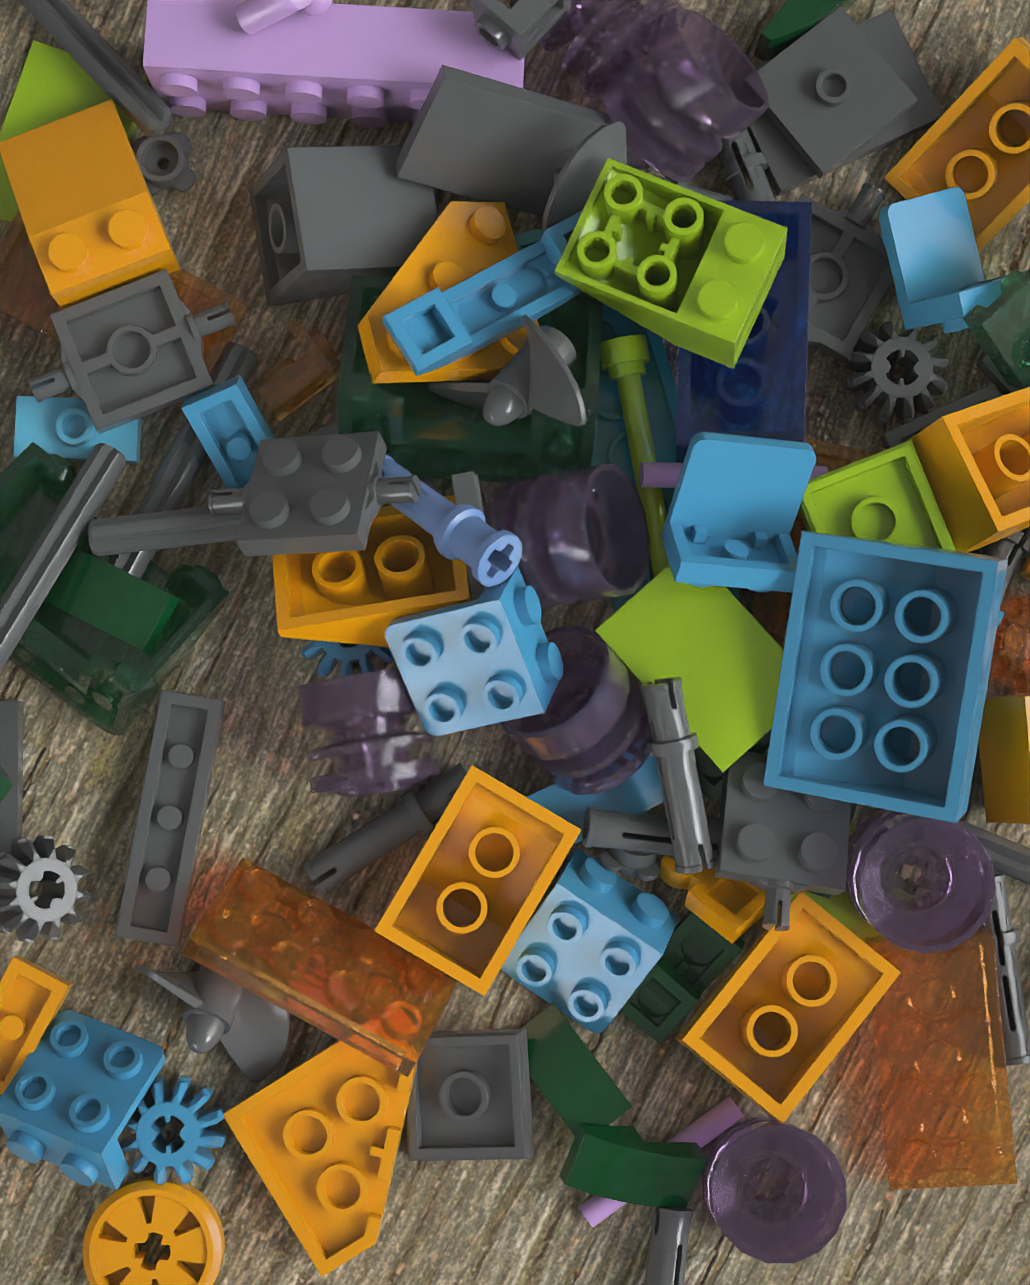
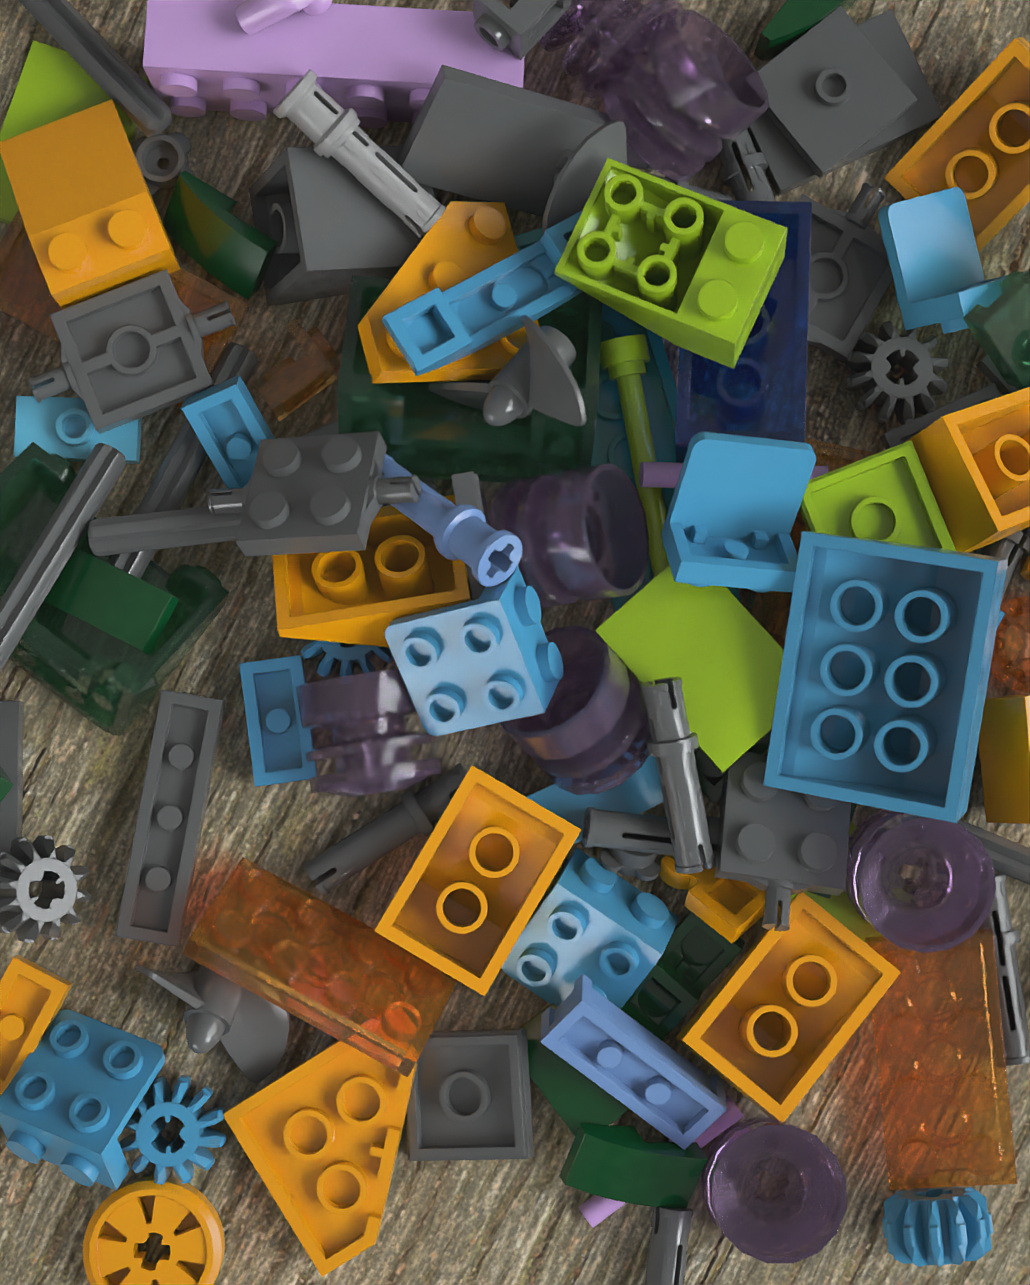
(214, 238): none -> dark green slope
(274, 721): none -> dark azure plate
(339, 136): none -> light grey pin
(633, 1064): none -> medium blue container
(937, 1226): none -> dark azure gear

